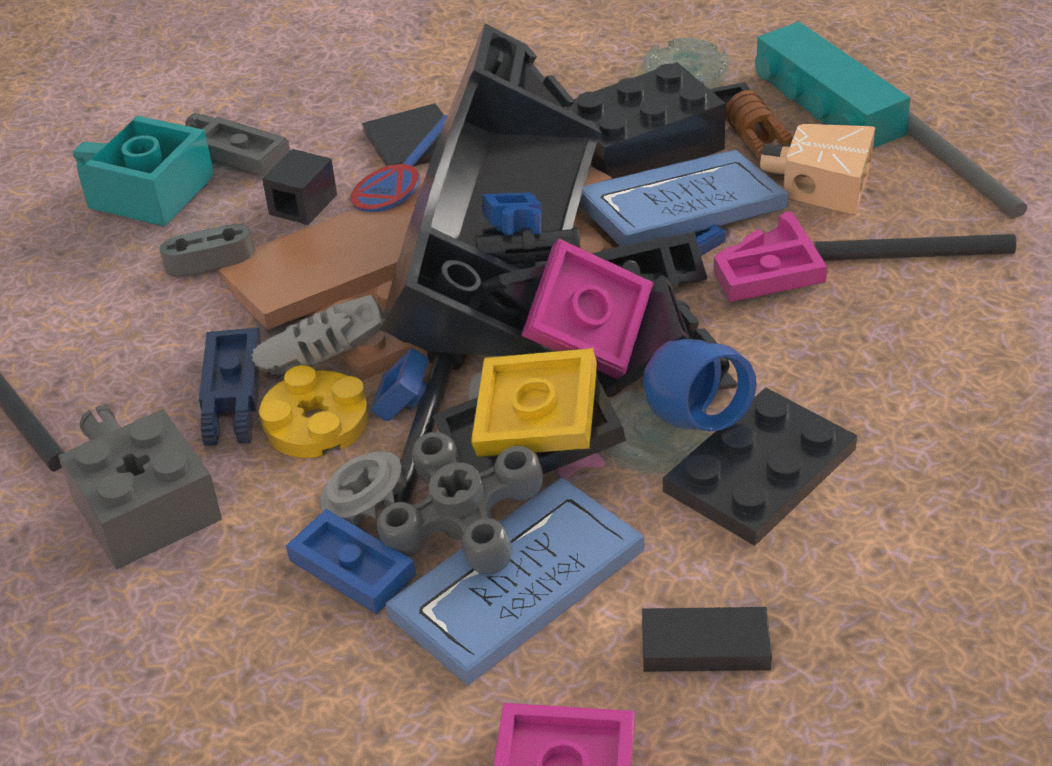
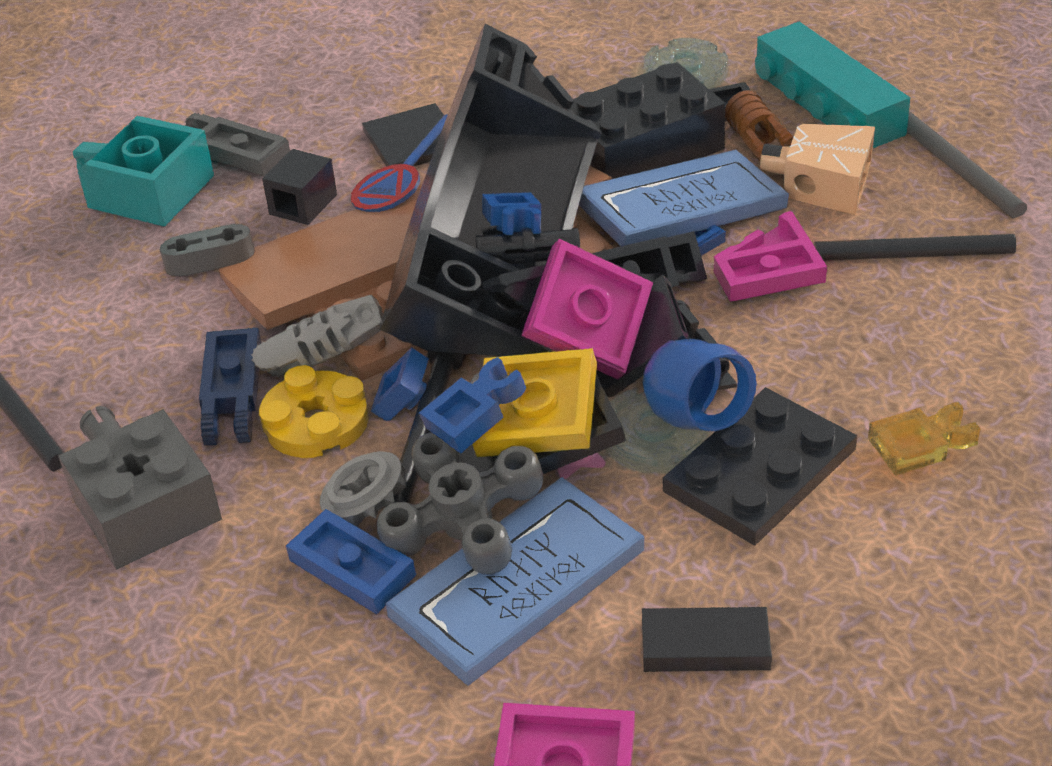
(469, 409): none -> blue plate
(917, 441): none -> clear yellow plate

